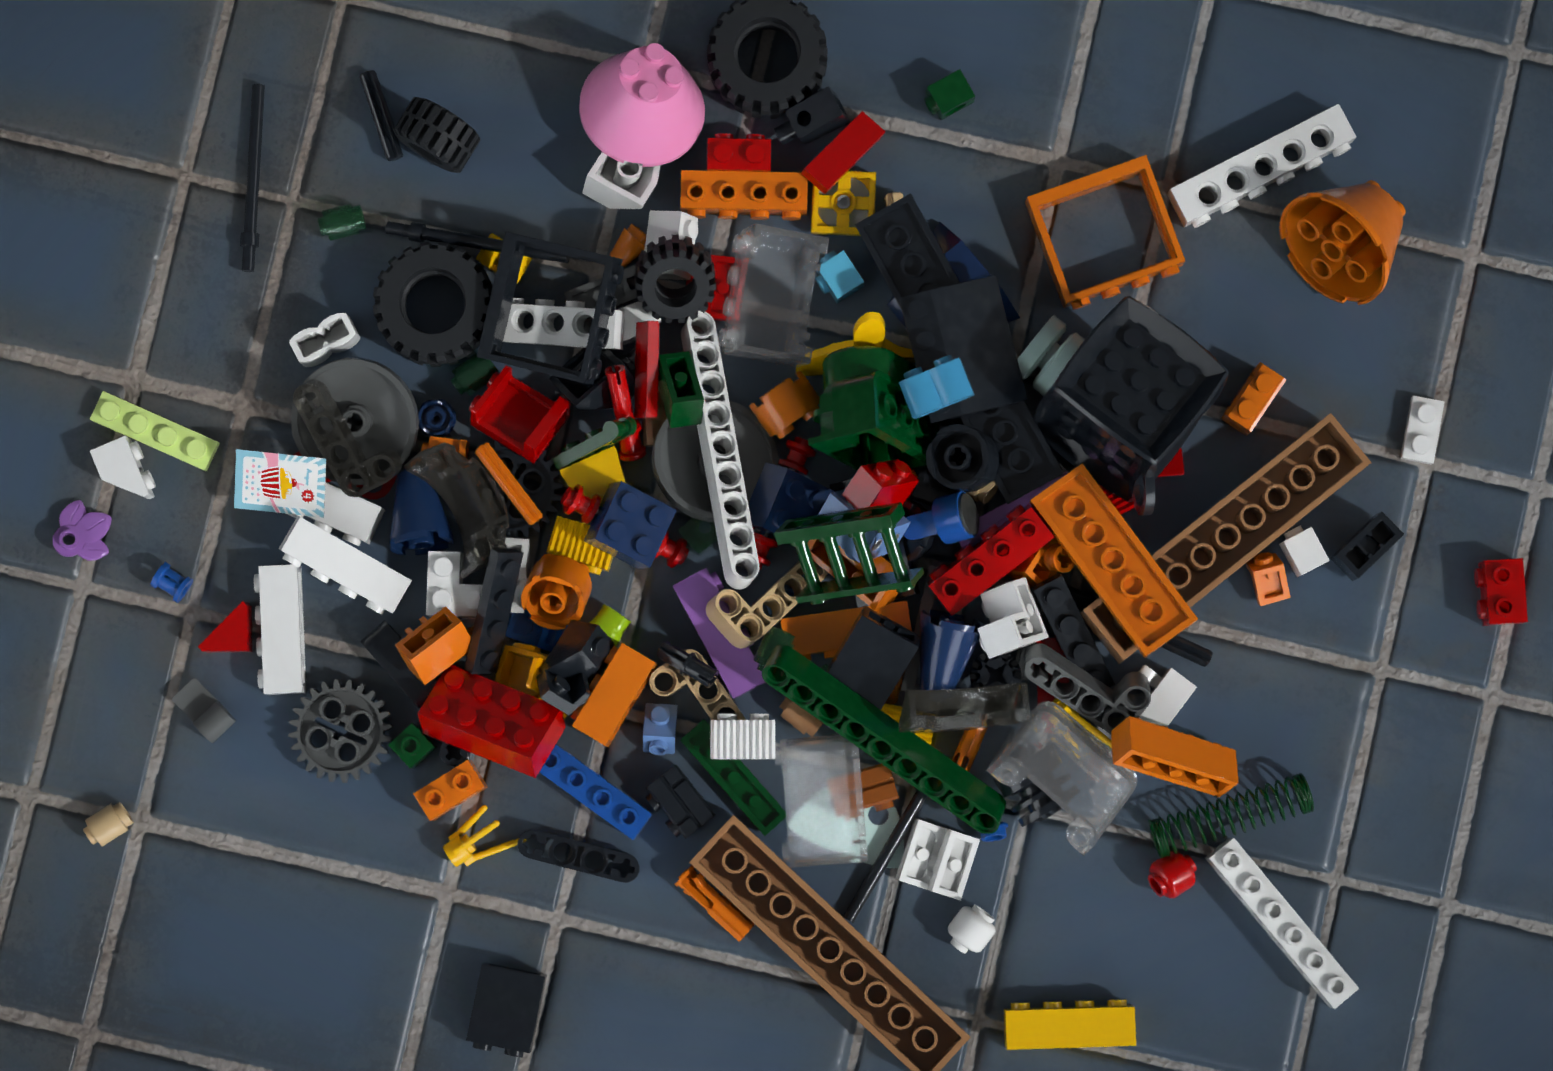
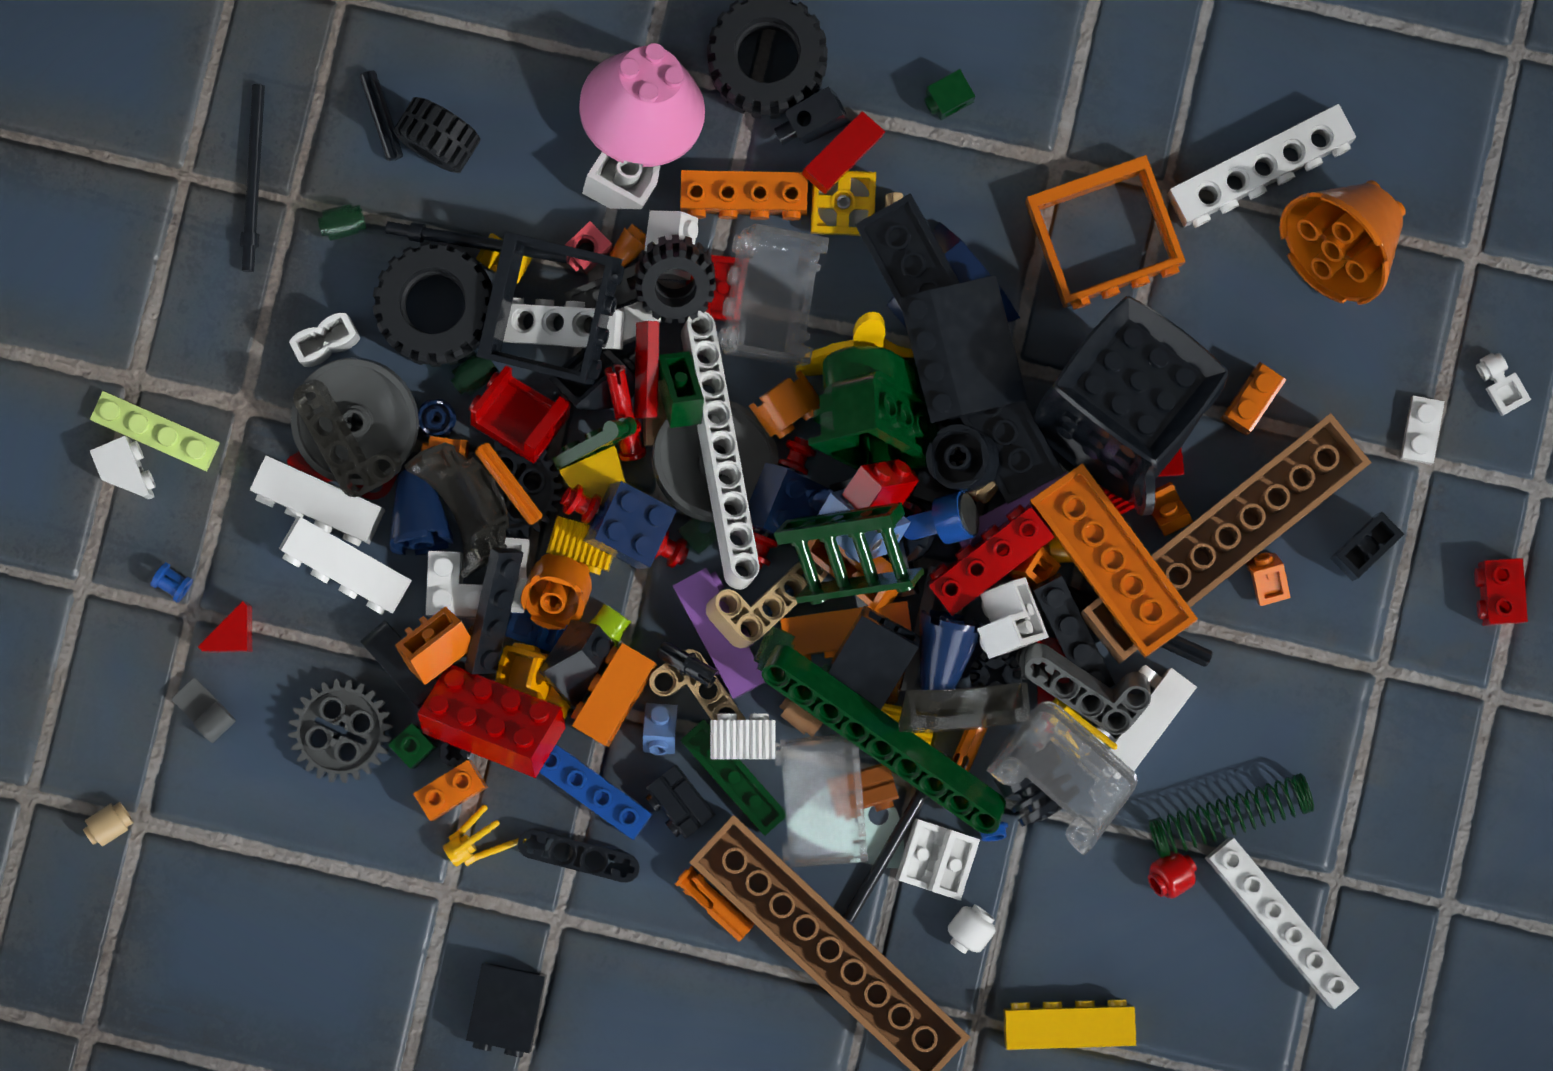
(85, 529): medium lavender plate -> none
(280, 483): sticker -> none
(281, 630): white brick -> none
(562, 694): black bracket -> none
(591, 235): none -> coral brick
(739, 154): red brick -> none
(838, 276): medium azure brick -> none
(936, 387): dark azure brick -> none
(1048, 354): light aqua wheel -> none
(1055, 565): orange bush -> none
(1169, 510): none -> orange bracket
(1174, 756): orange brick -> none
(1303, 550): white brick -> none
(1507, 391): none -> white plate

